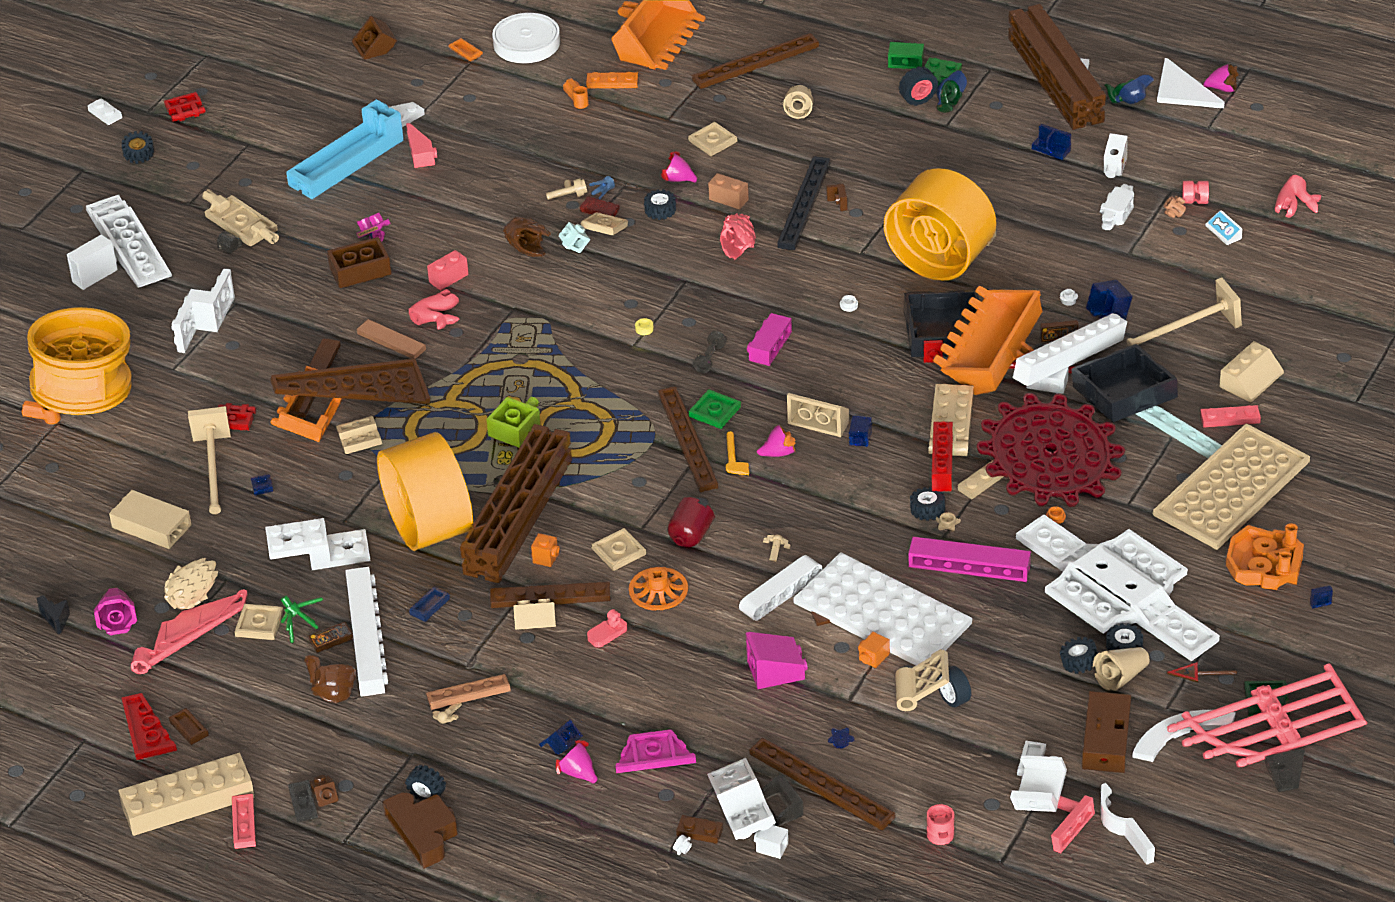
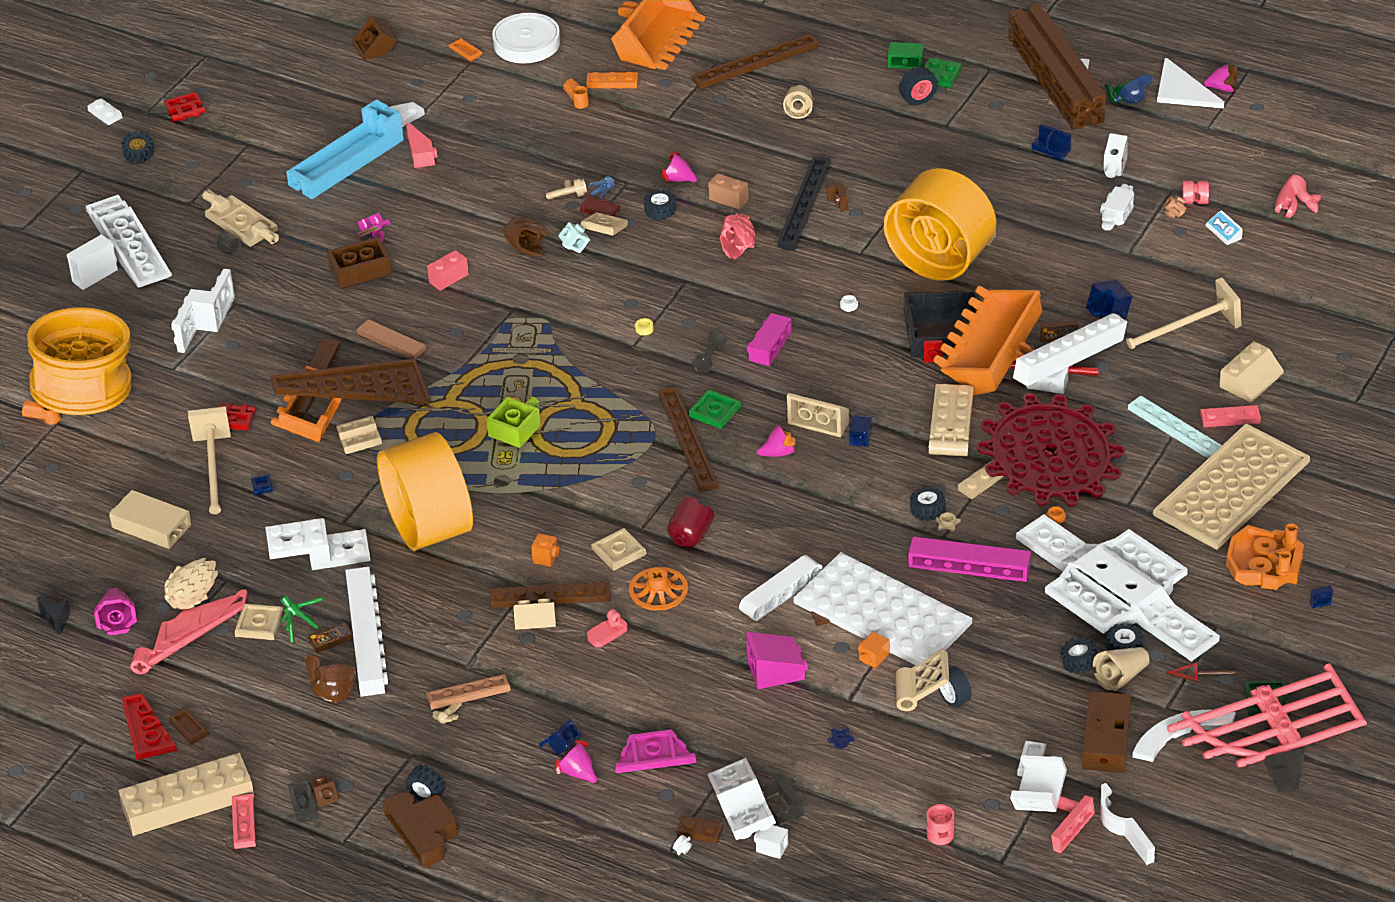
(428, 309): coral piece -> none
(429, 604): dark blue tile -> none
(516, 503): reddish brown piece -> none
(712, 139): tan tile -> none
(732, 466): light orange piece -> none
(777, 540): tan piece -> none
(822, 784): reddish brown tile -> none
(942, 456): red brick -> none
(950, 91): dark green hair -> none
(1068, 297): white plate -> none
(1124, 383): black tile -> none

